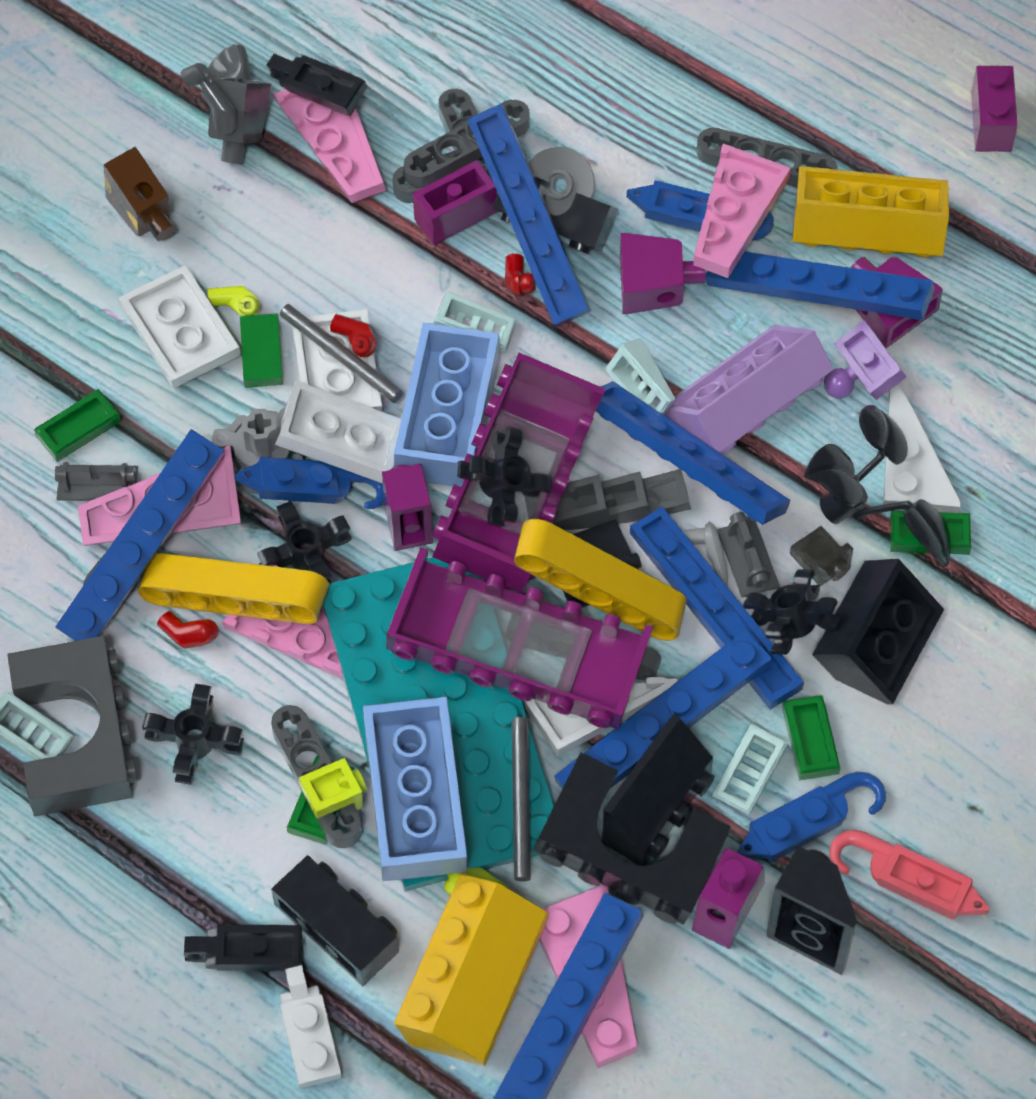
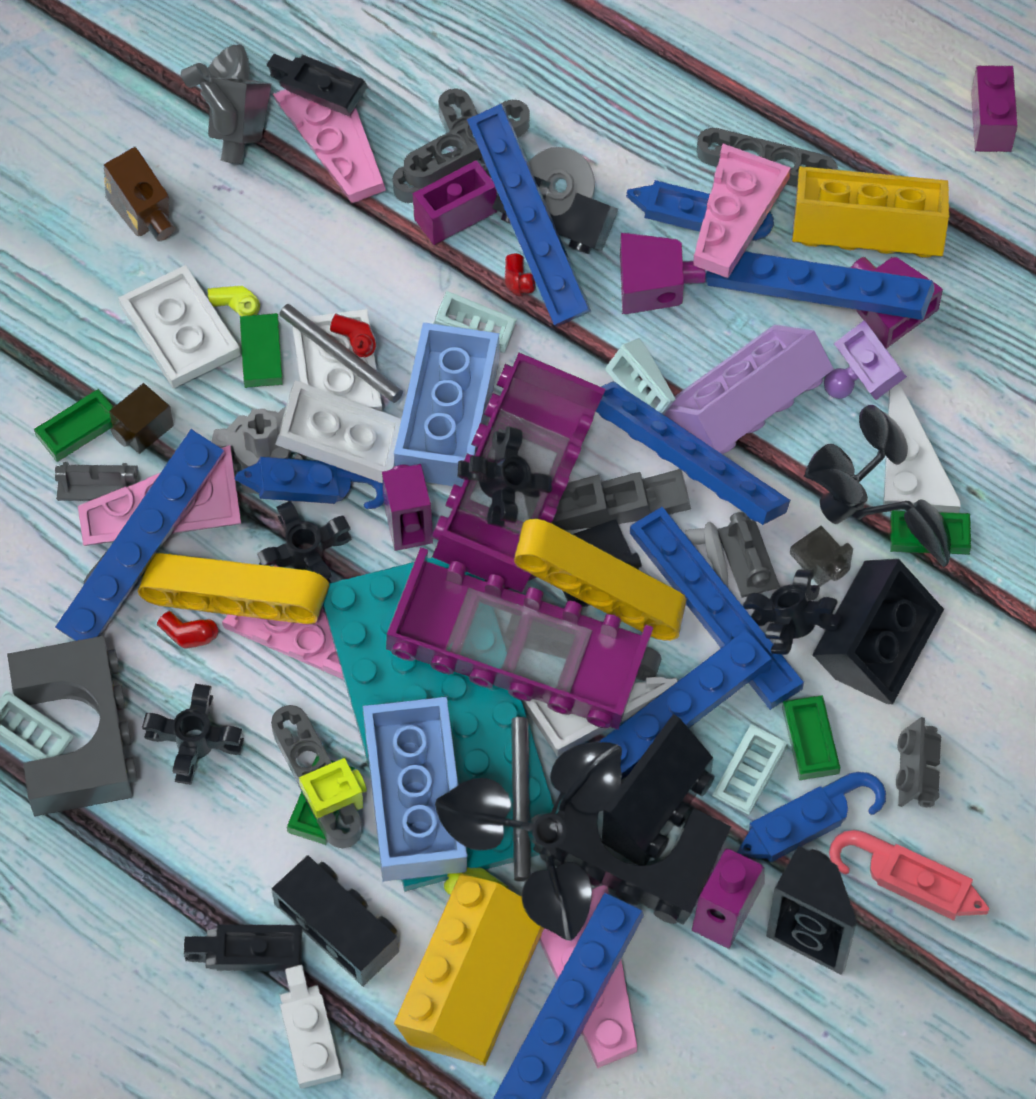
(140, 419): none -> dark brown brick
(476, 817): none -> black plant
(918, 747): none -> dark grey hinge

